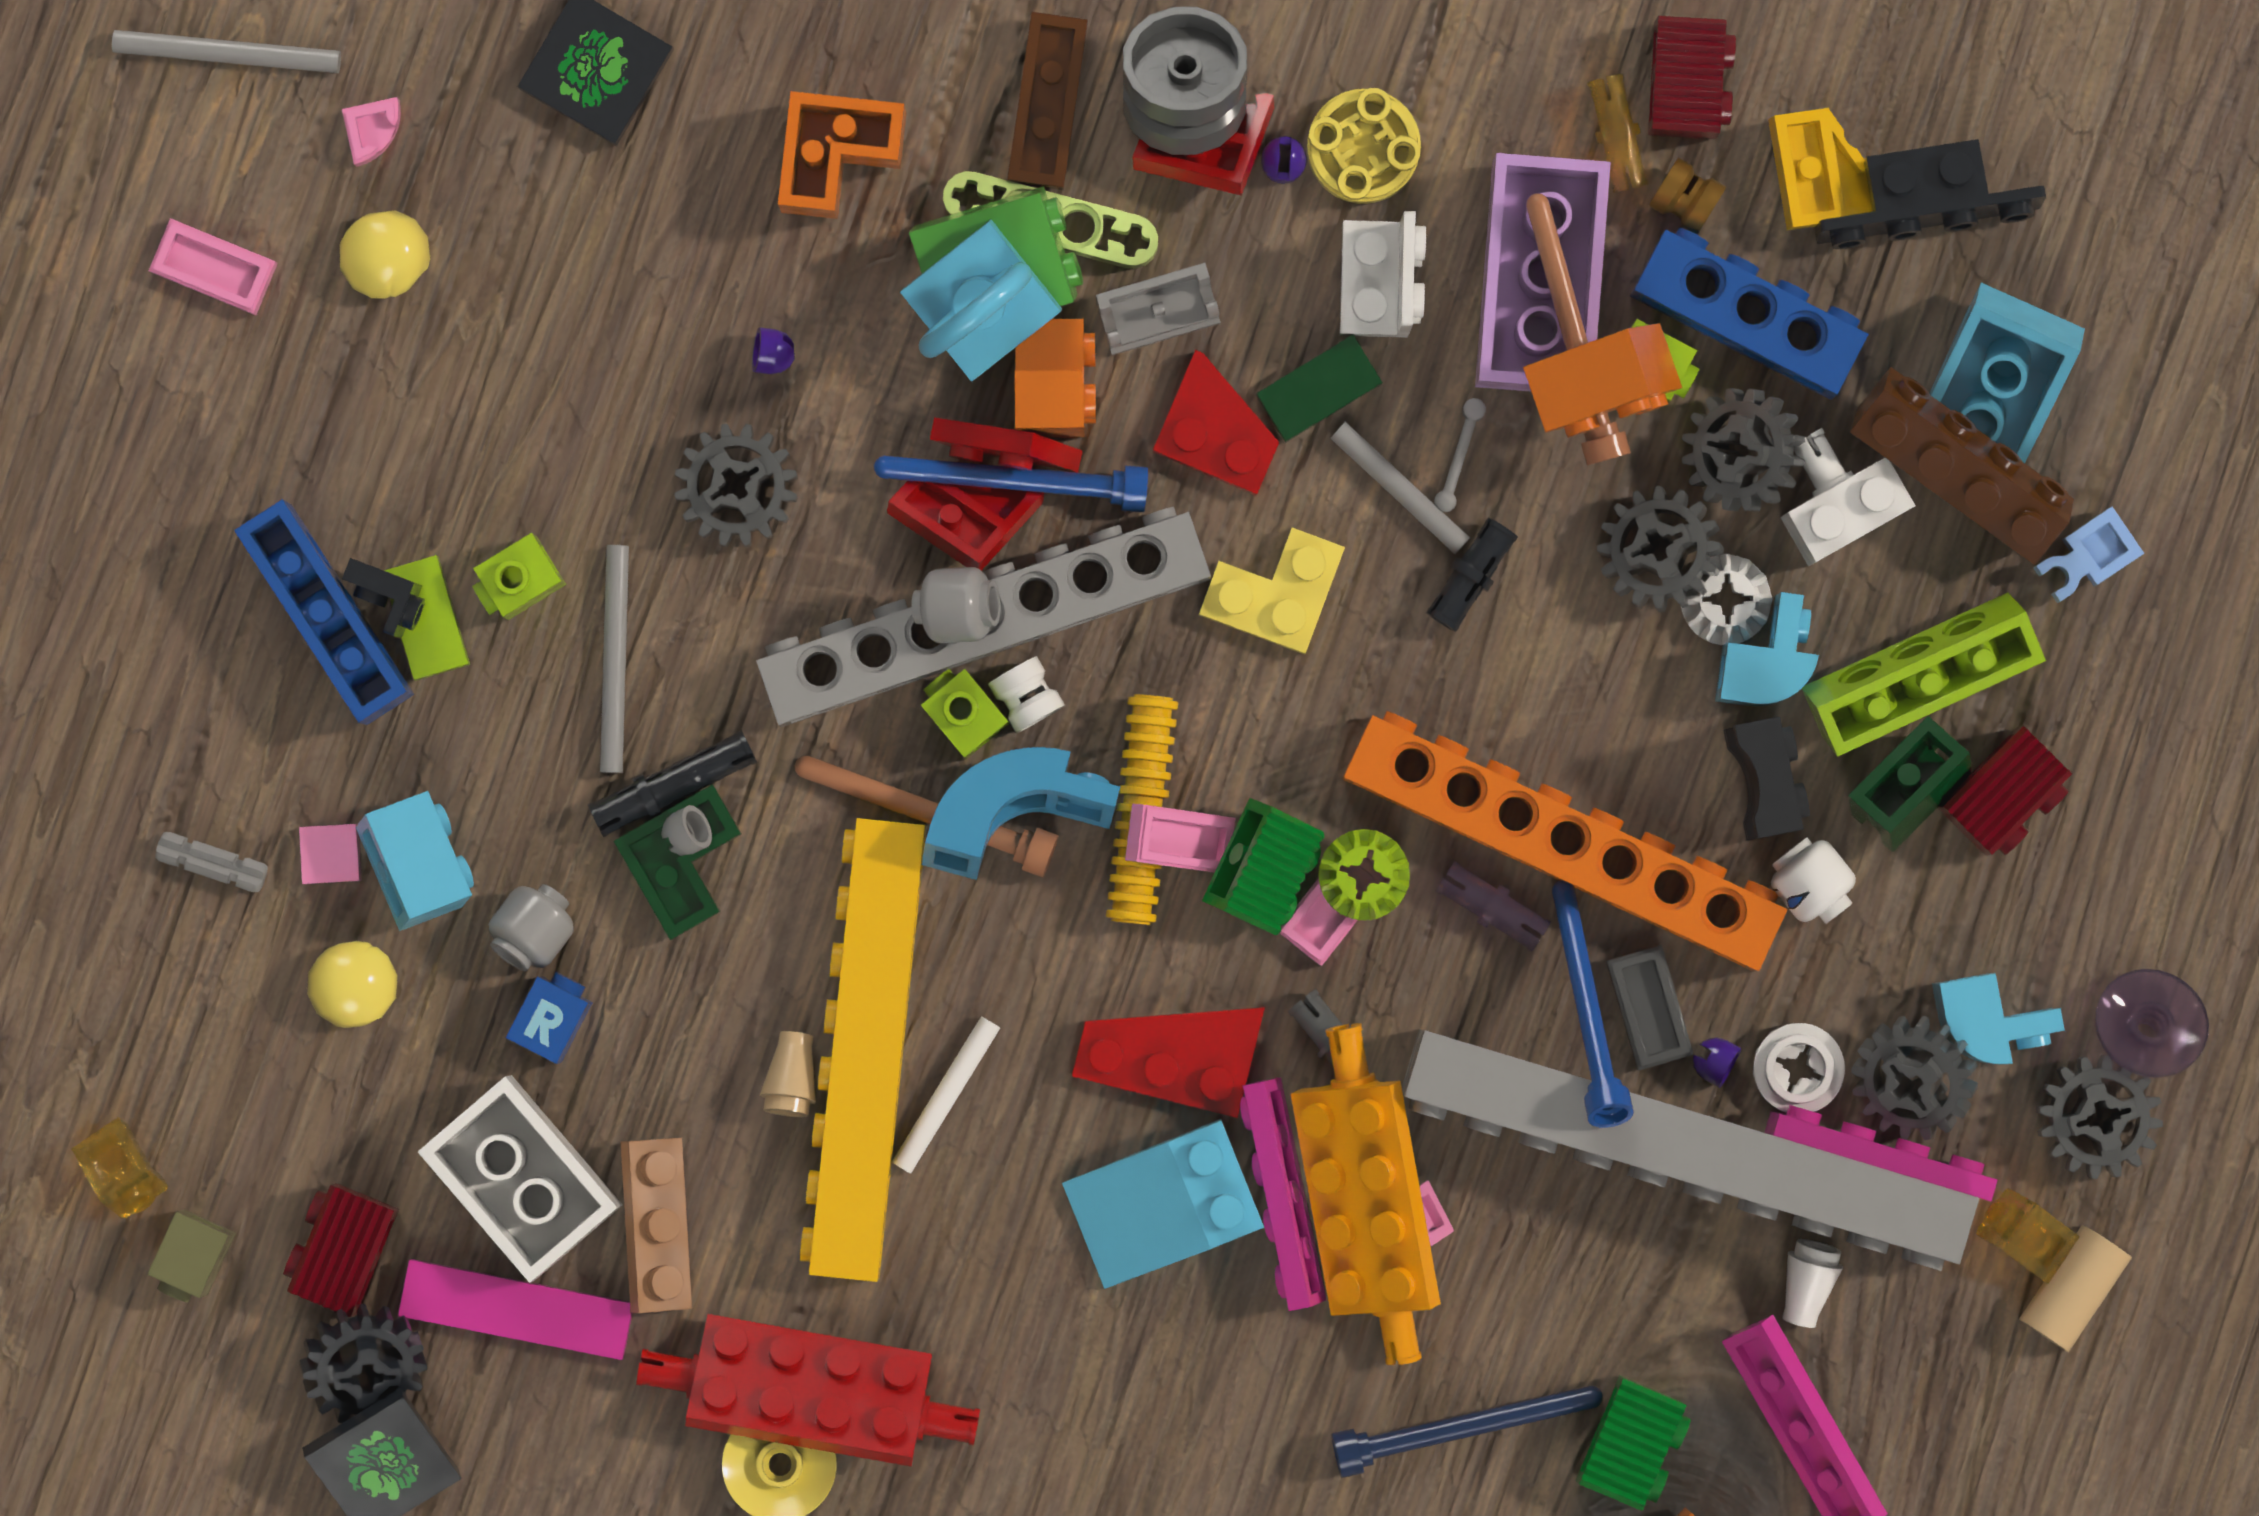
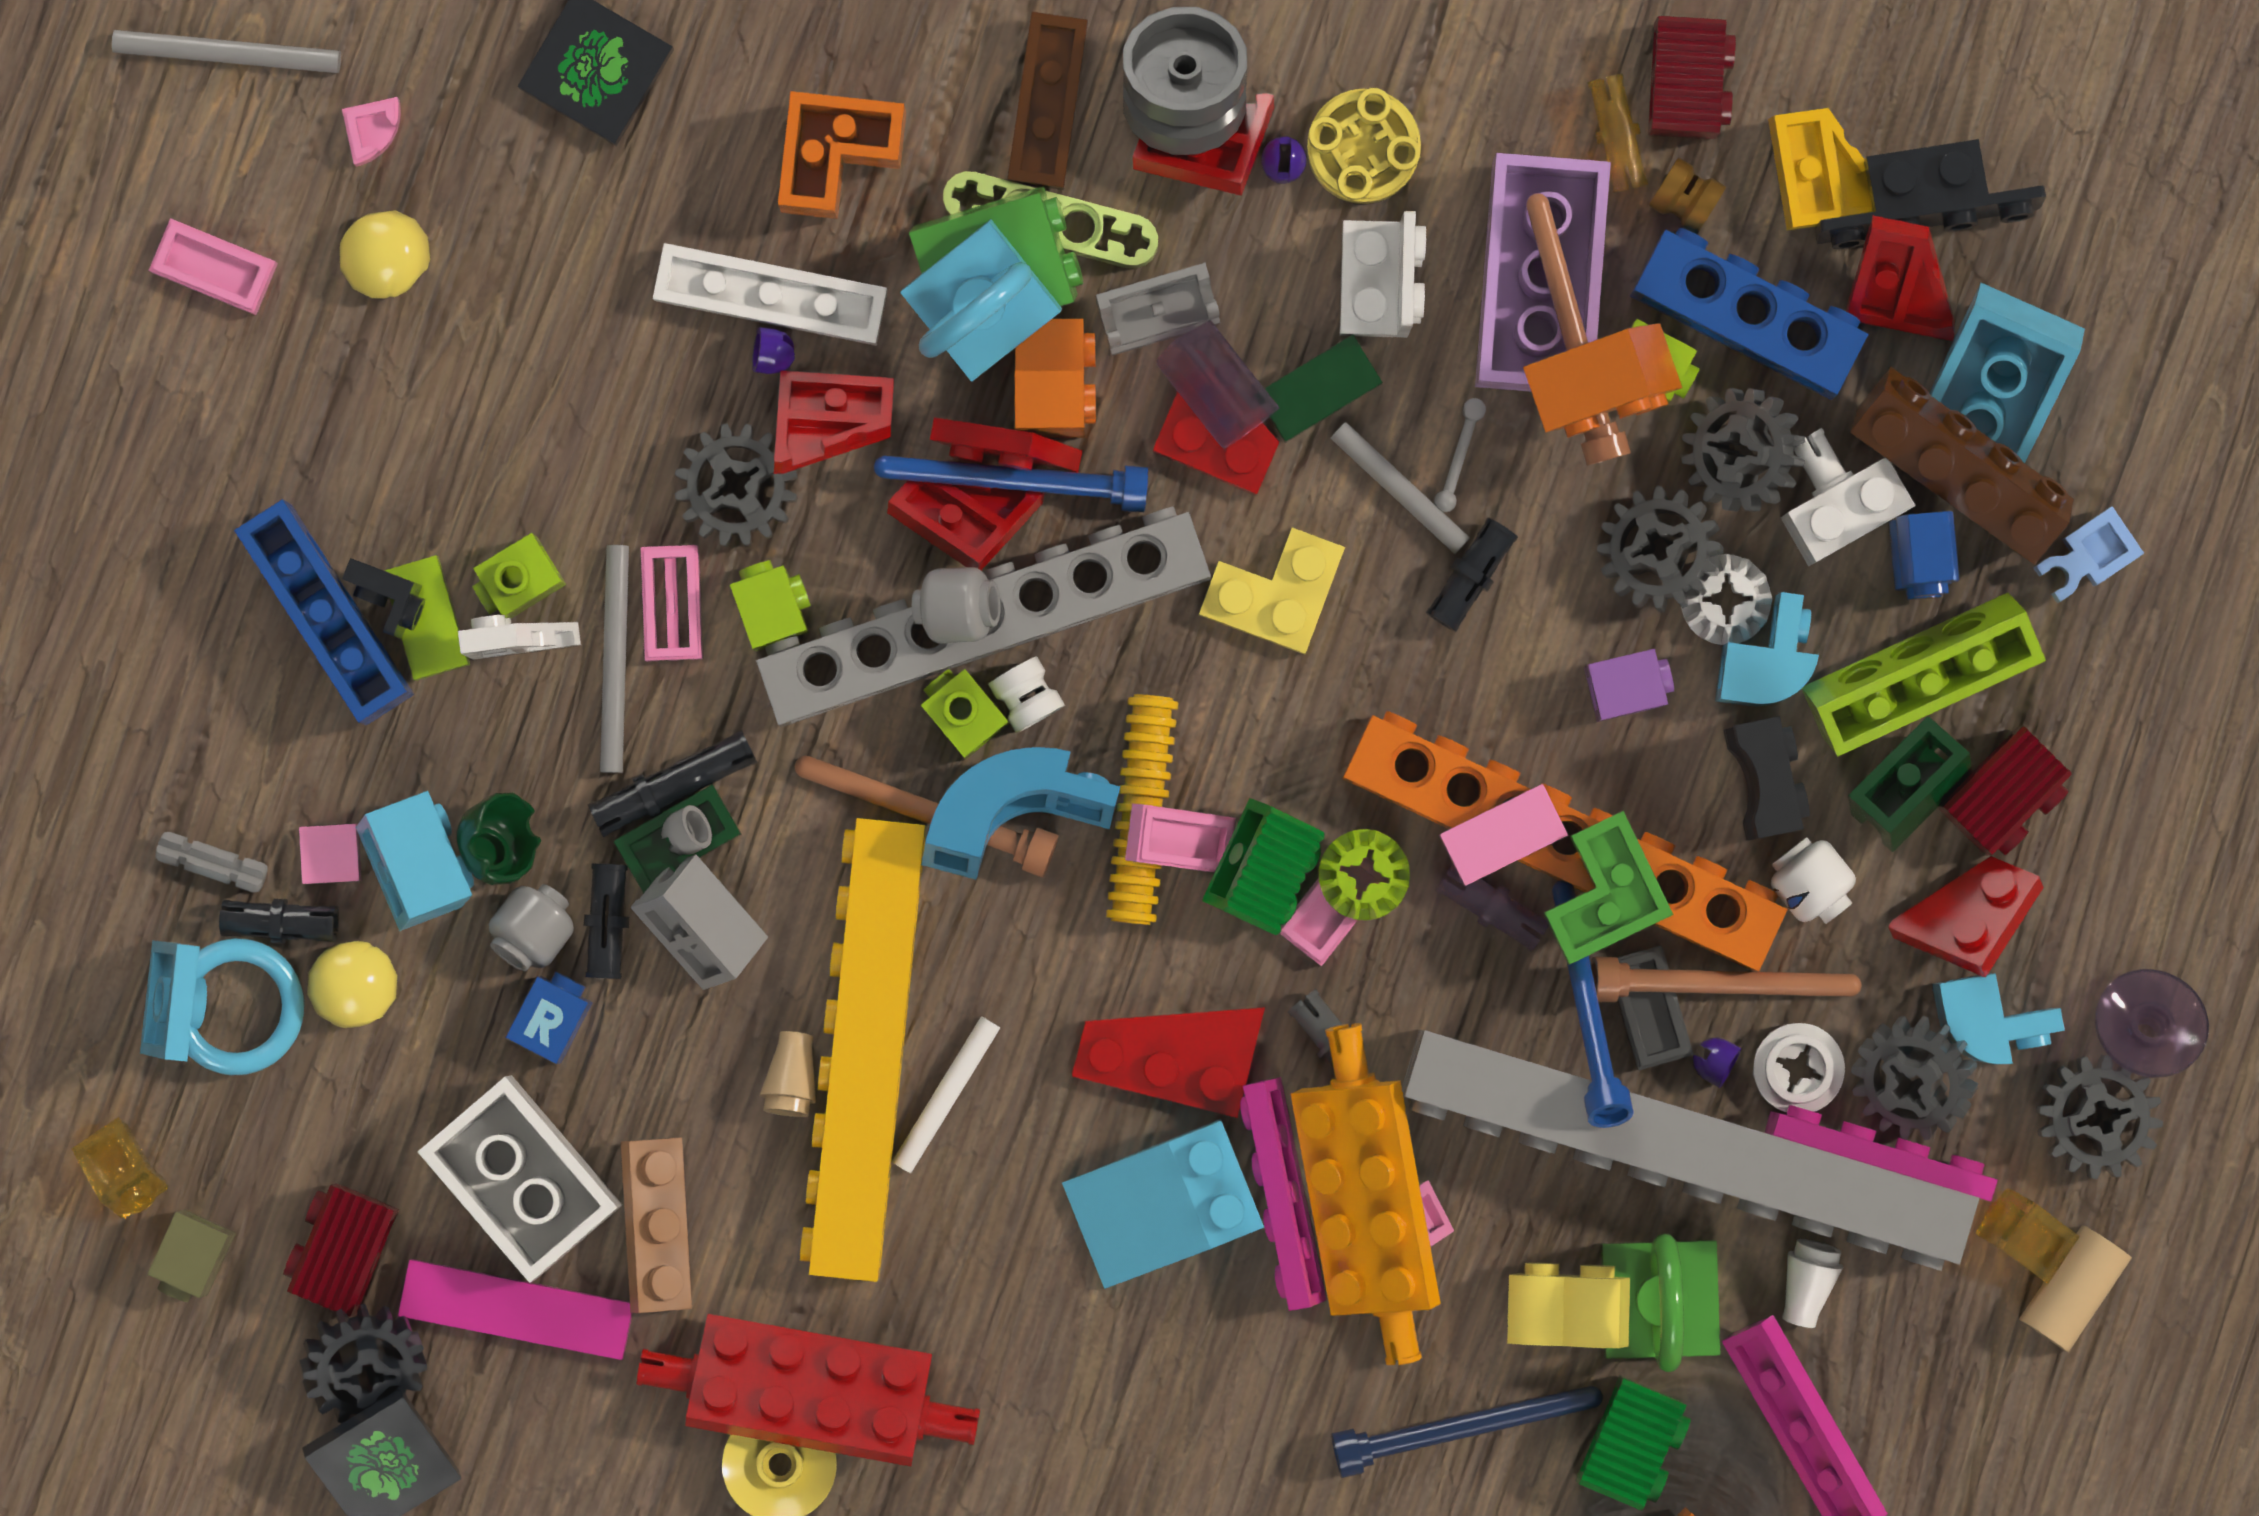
(179, 998): none -> medium azure tile
(279, 921): none -> black pin
(498, 637): none -> white wing
(498, 839): none -> dark green hair
(601, 961): none -> black pin
(670, 556): none -> bright pink tile
(700, 923): none -> light grey hinge
(770, 294): none -> white plate
(770, 604): none -> lime brick
(829, 416): none -> red wing
(1216, 383): none -> slope
(1503, 835): none -> bright pink tile
(1568, 1309): none -> light yellow brick
(1617, 980): none -> nougat piece
(1623, 897): none -> bright green plate
(1628, 684): none -> medium lavender brick
(1670, 1298): none -> bright green tile
(1901, 281): none -> red wing
(1924, 554): none -> blue brick
(1971, 916): none -> red wing

